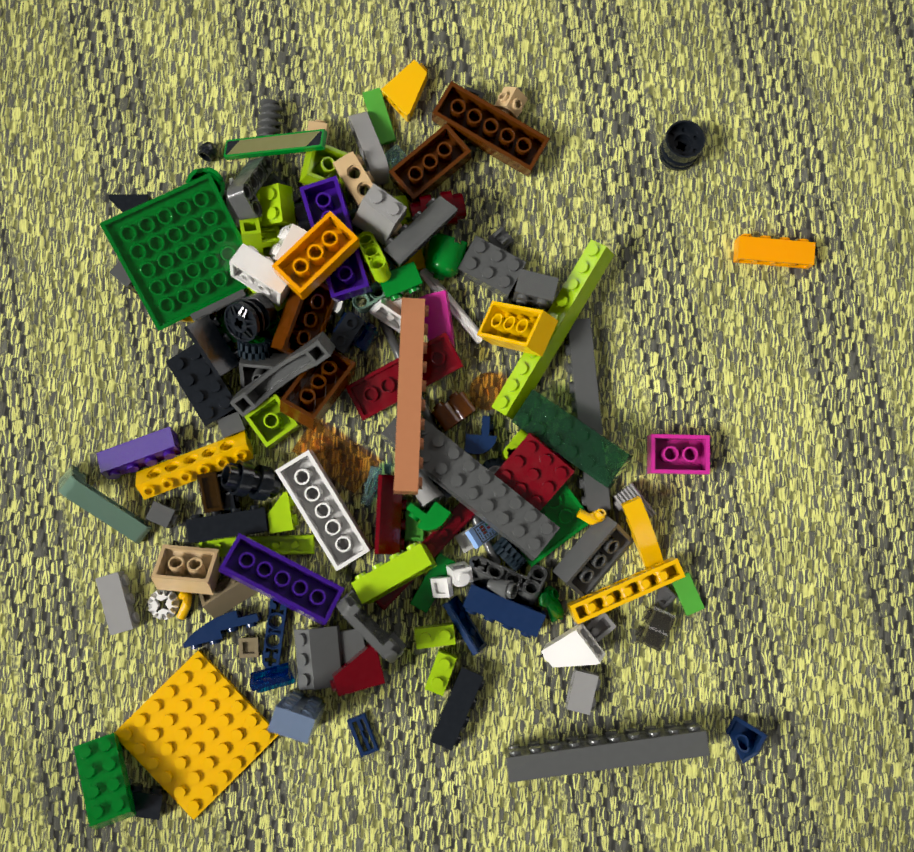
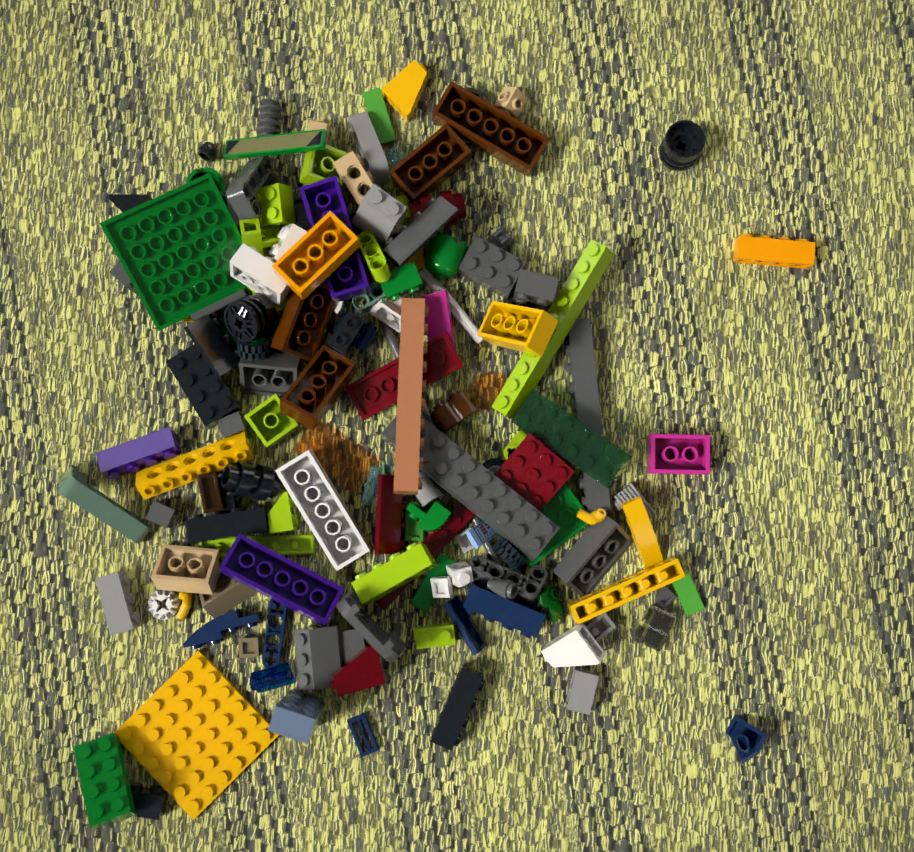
(299, 361): dark grey arch -> none
(440, 672): lime brick -> none
(481, 443): dark blue brick -> none
(606, 751): dark grey brick -> none

